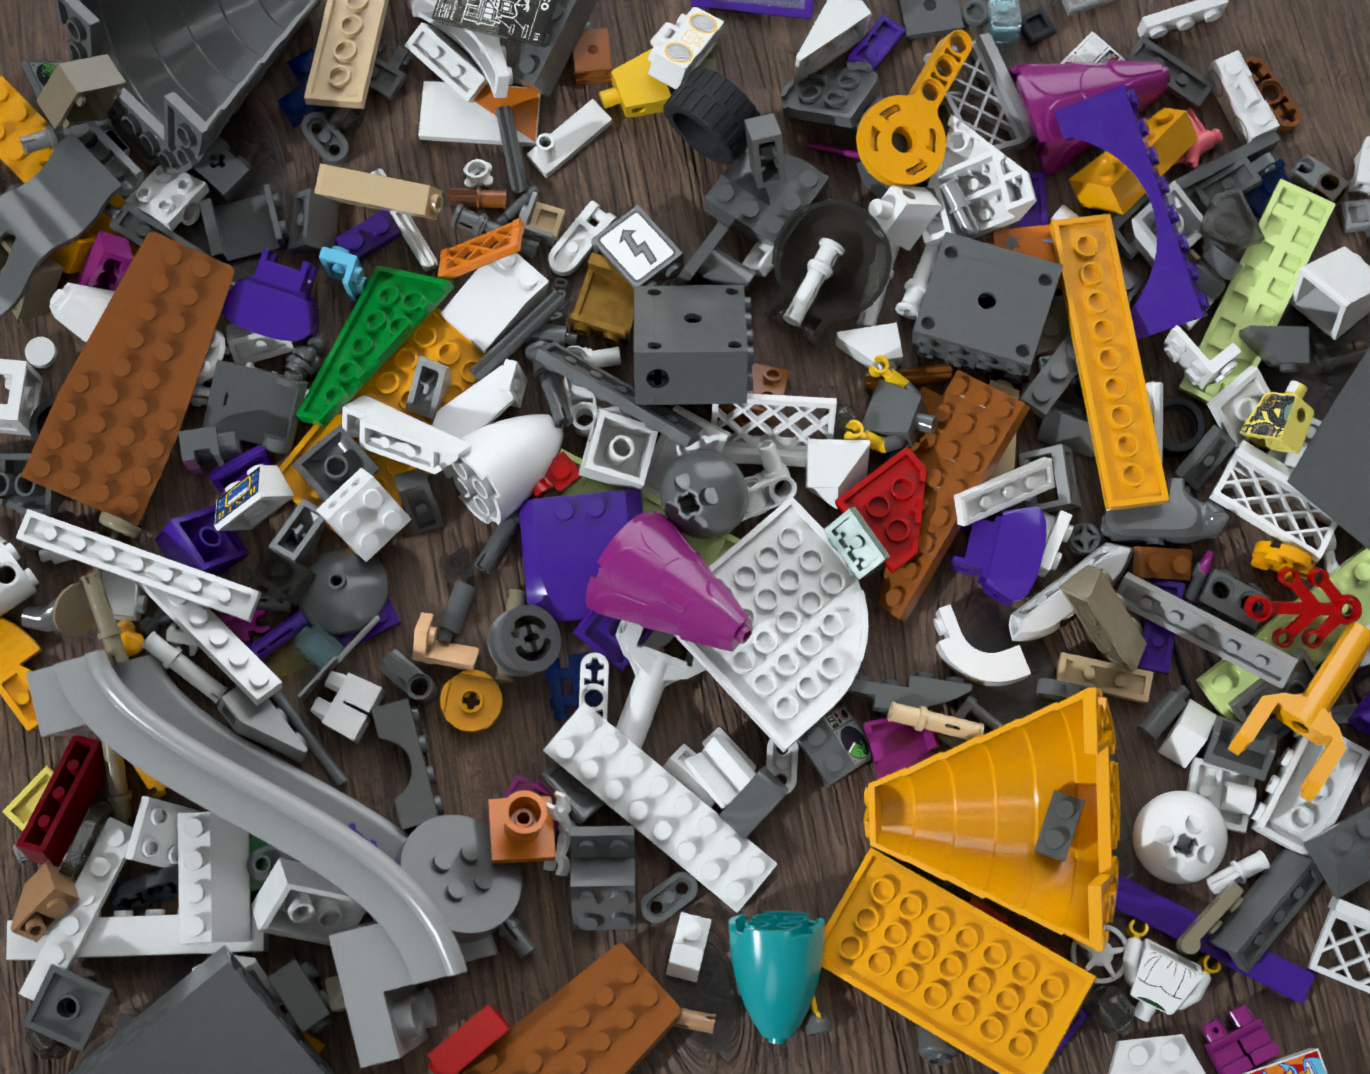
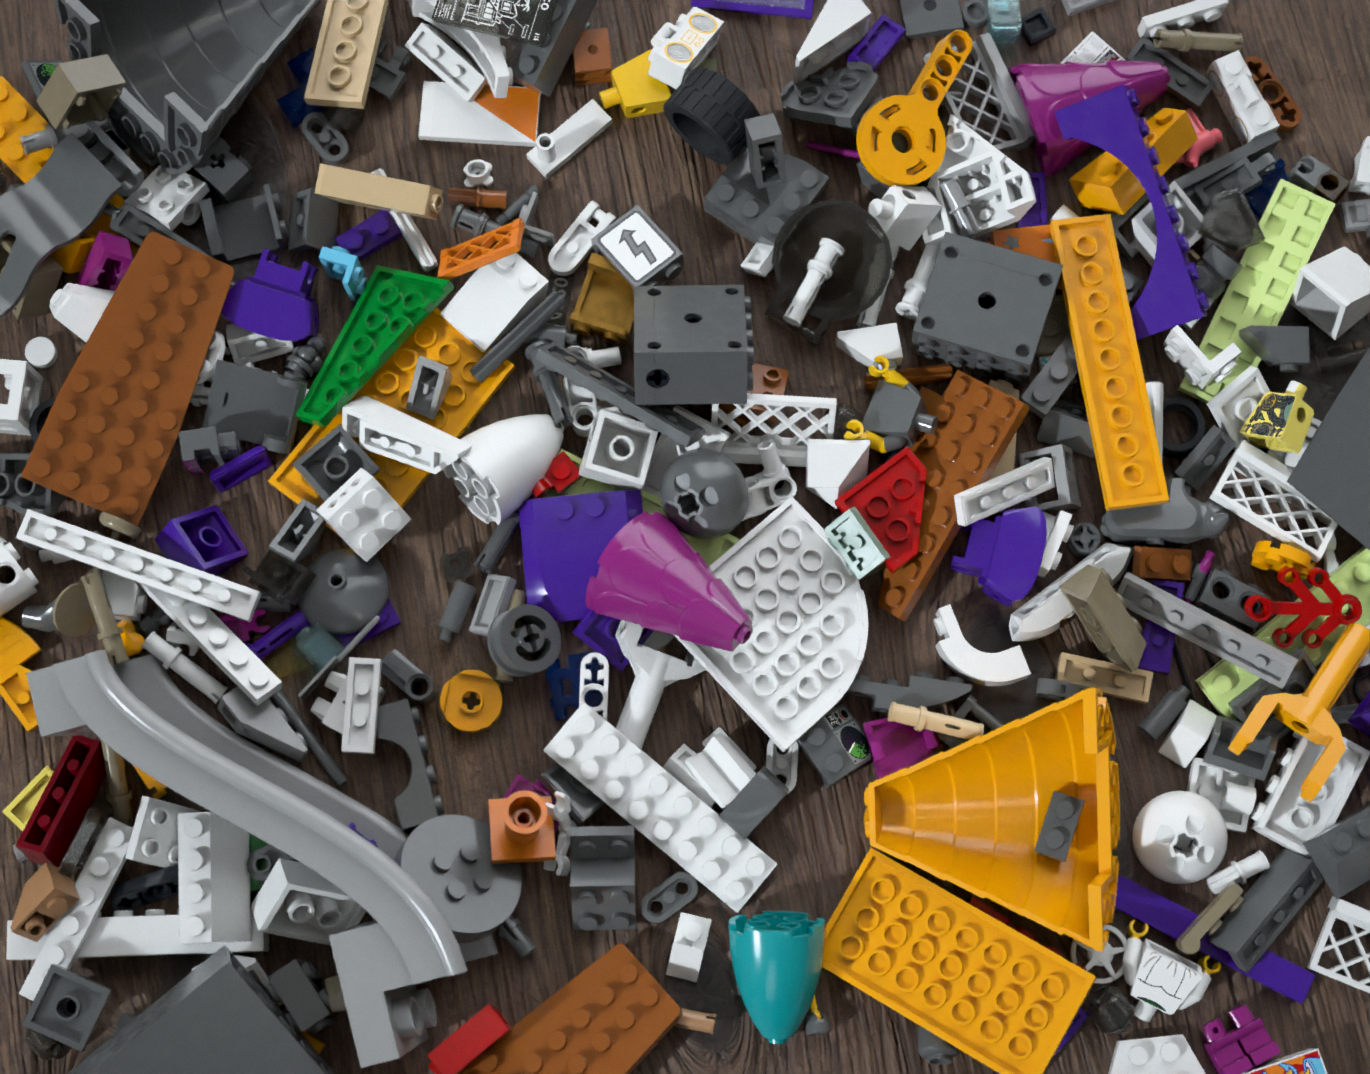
(252, 499): white slope -> none
(361, 705): none -> white plate
(418, 500): dark grey plate -> none
(432, 651): light nougat bracket -> none
(483, 401): white piece -> none
(492, 602): none -> light grey tile
(511, 149): dark grey axle -> none
(548, 218): tan plate -> none
(715, 264): dark grey plant -> none
(1187, 39): none -> dark tan pin

